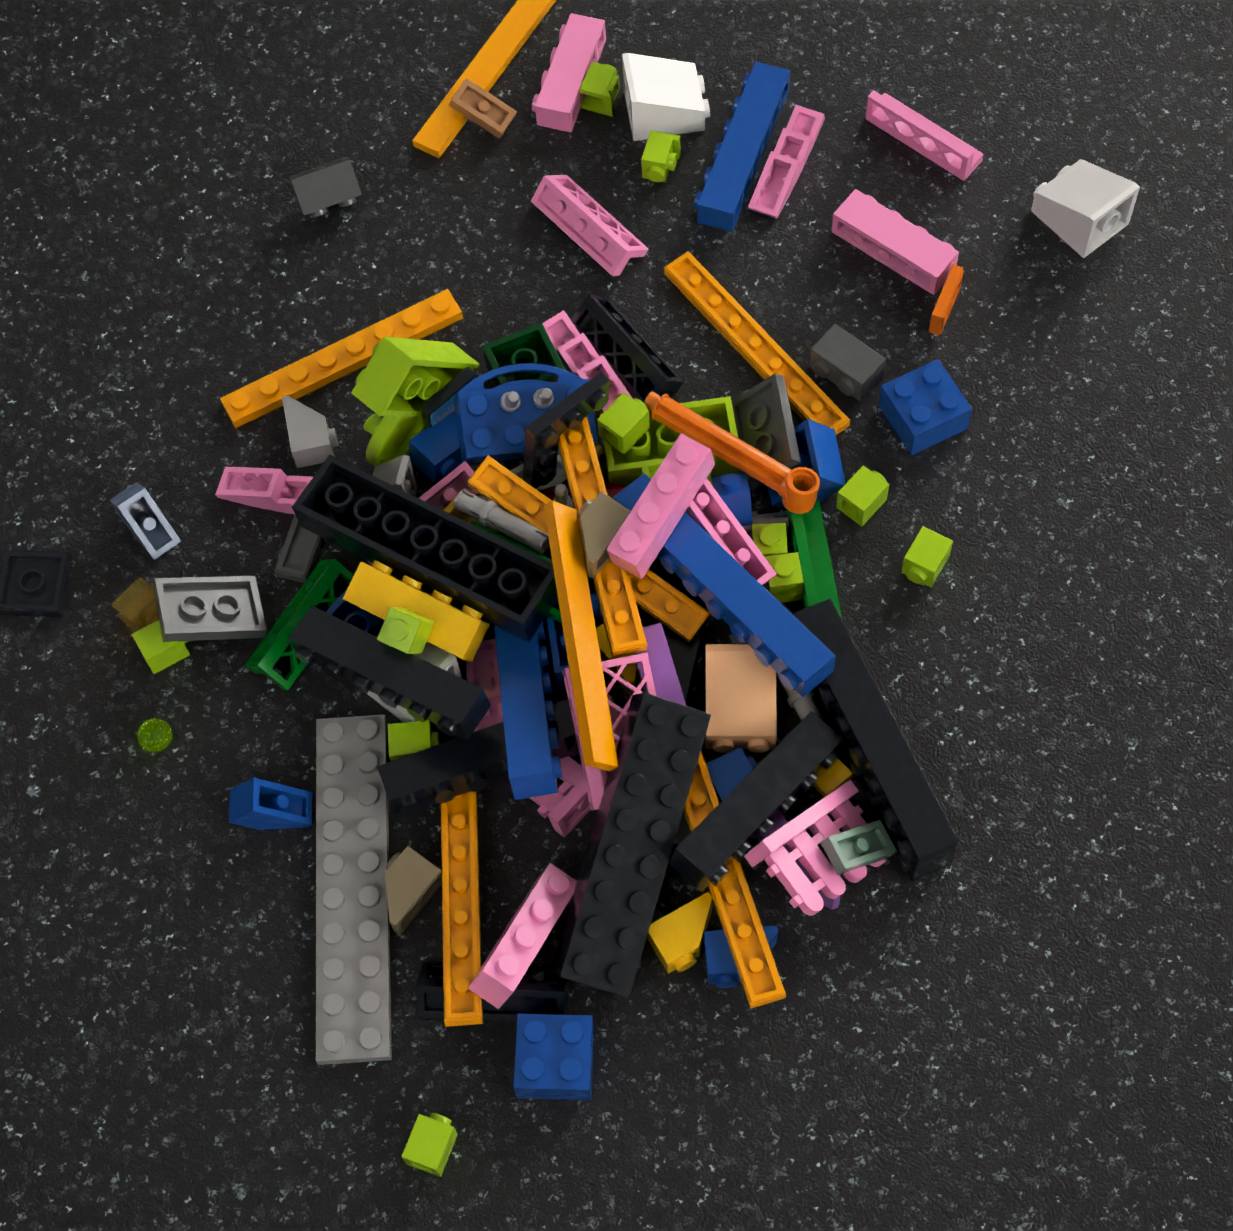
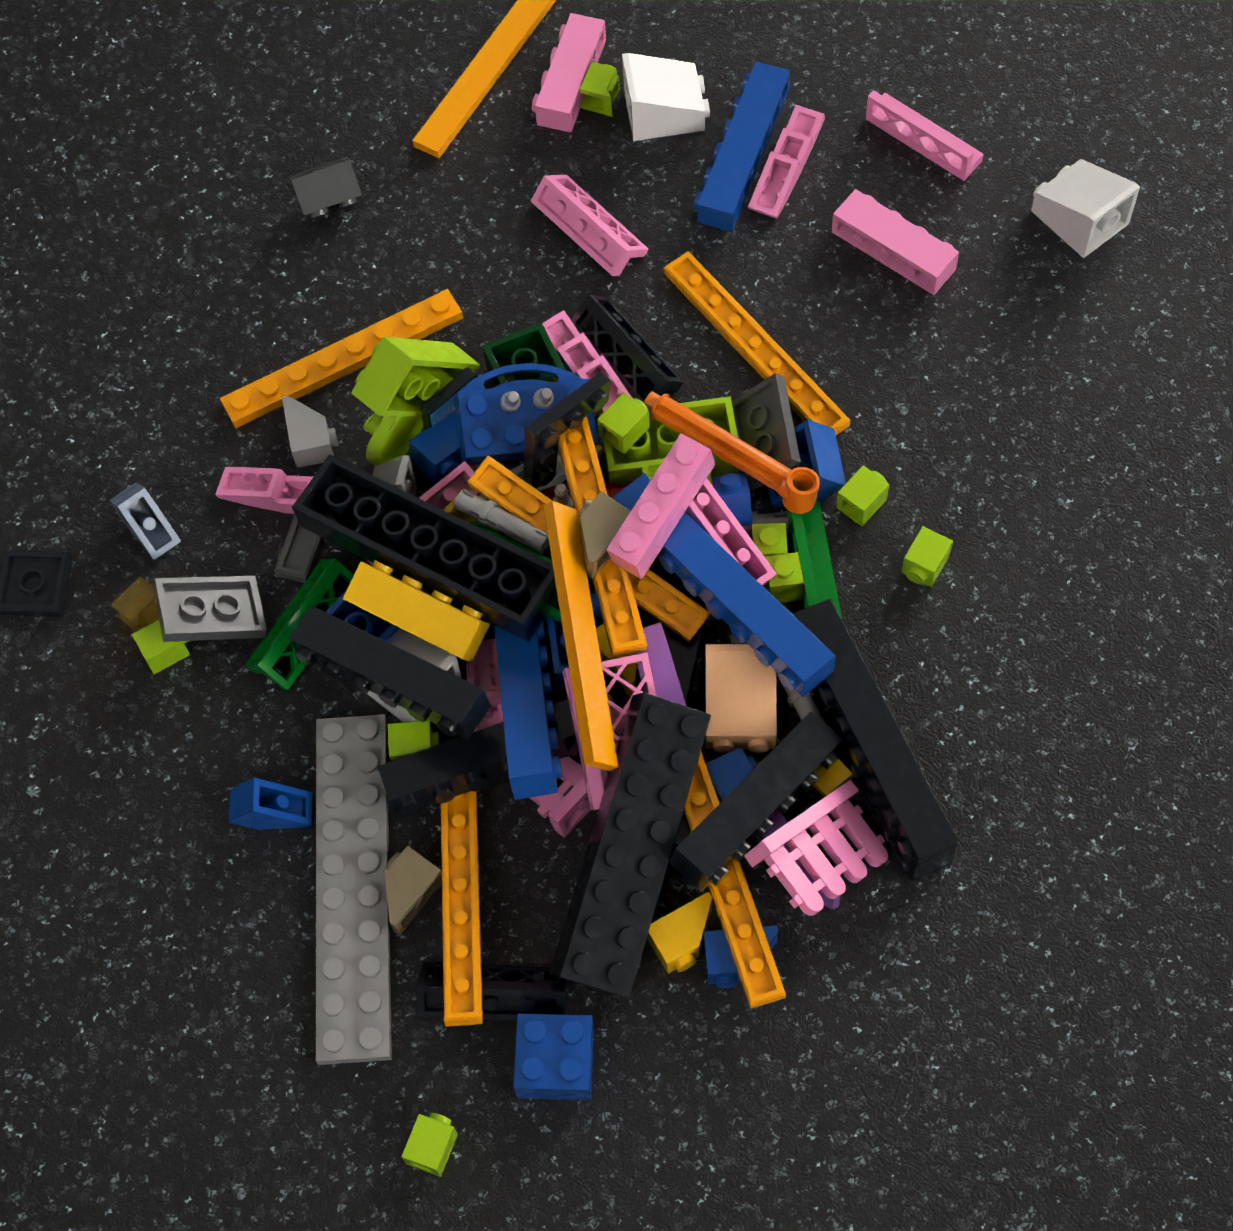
(154, 735): clear neon green plate -> none
(405, 630): lime brick -> none
(482, 108): medium nougat plate -> none
(523, 936): bright pink brick -> none
(660, 155): lime brick -> none
(847, 362): dark grey brick -> none
(858, 847): sand green plate -> none
(924, 407): blue brick -> none
(946, 300): orange tile -> none

